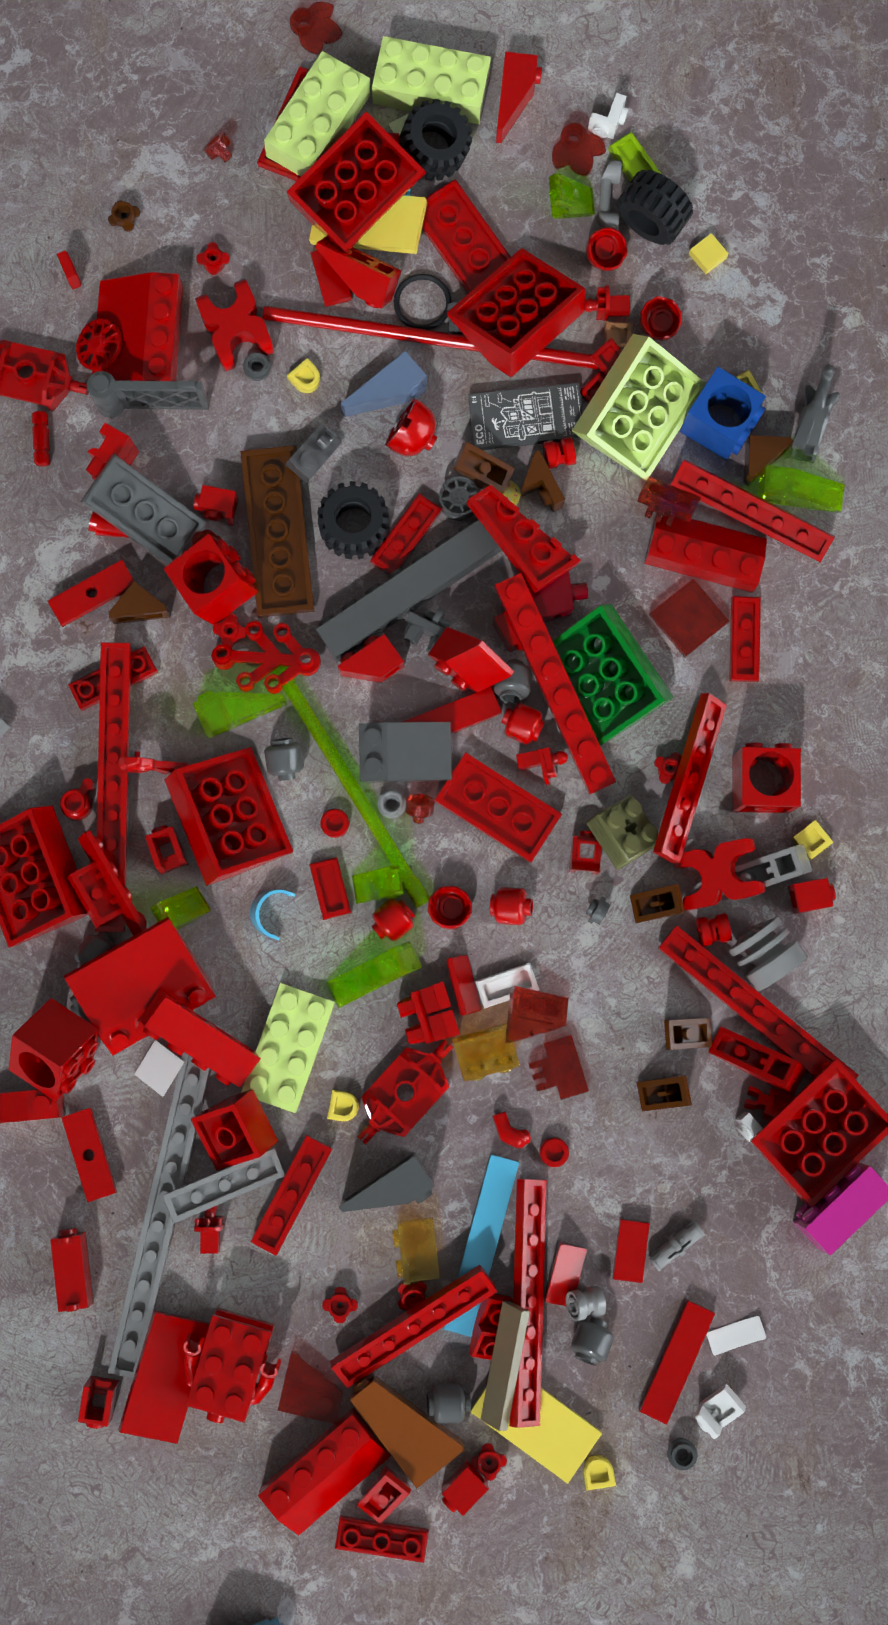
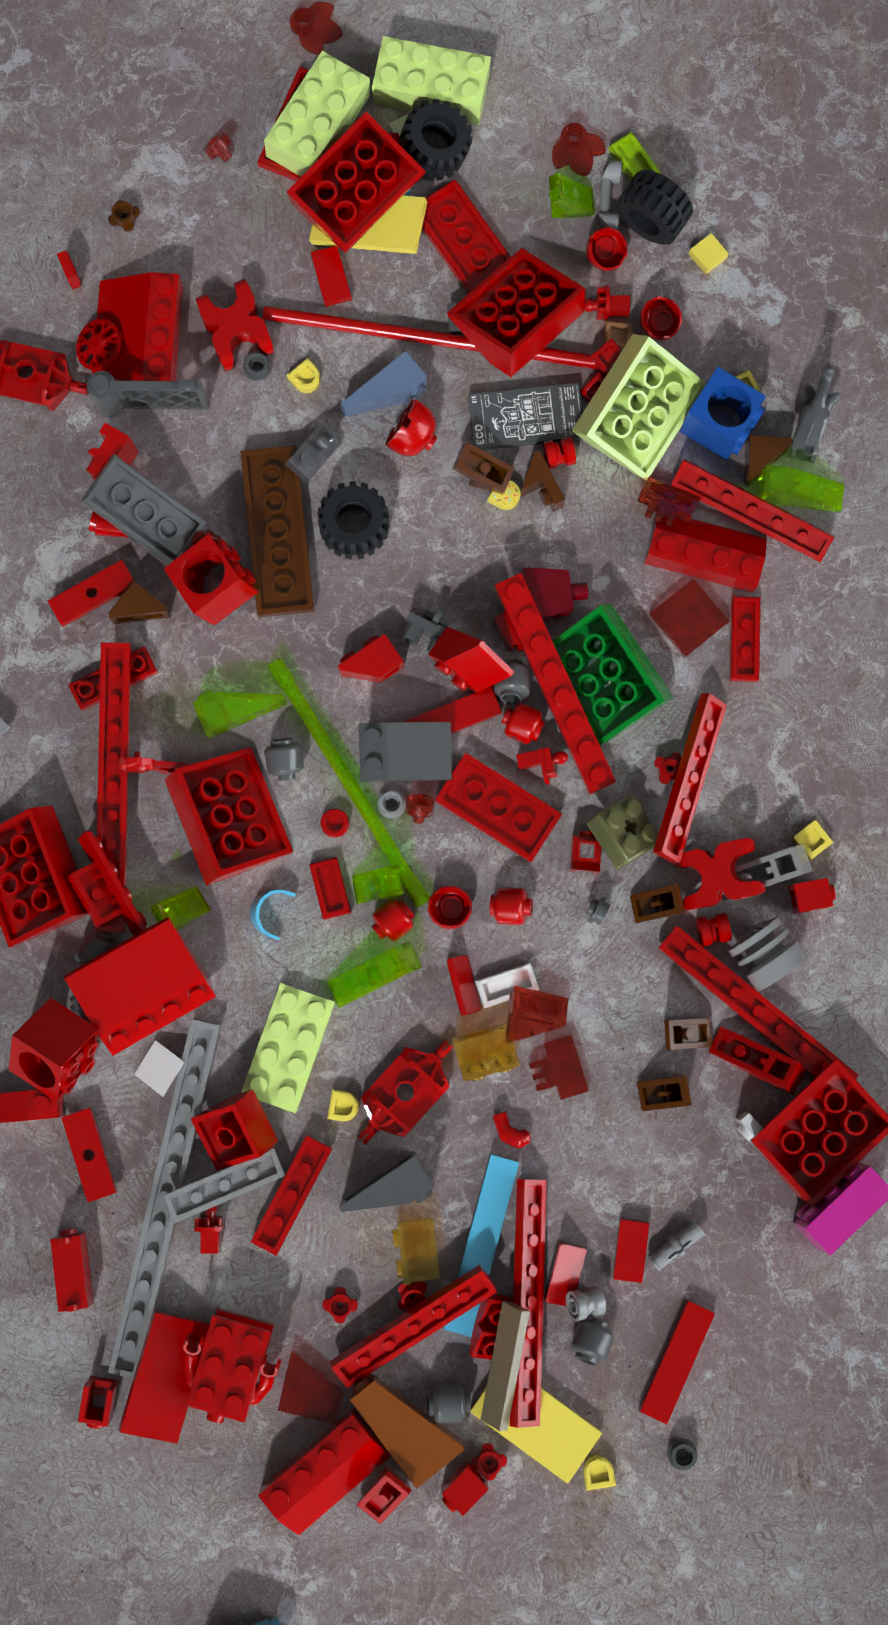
(41, 438): red axle -> none
(77, 802): red piece -> none
(159, 837): red window -> none
(199, 1039): red brick -> none
(217, 504): red brick -> none
(218, 264): red plate -> none
(237, 631): red plate -> none
(269, 659): red plant -> none
(363, 274): red slope -> none
(402, 1540): red tile -> none
(406, 534): red tile -> none
(407, 589): dark grey brick -> none
(421, 277): black tyre -> none
(432, 1027): red hips -> none
(454, 497): dark grey wheel -> none
(517, 89): red slope -> none
(521, 540): red wing -> none
(554, 1152): red tile -> none
(607, 126): white bracket -> none
(719, 1410): white bracket -> none
(736, 1335): white sticker -> none
(747, 798): red brick -> none
(770, 1103): red plate -> none

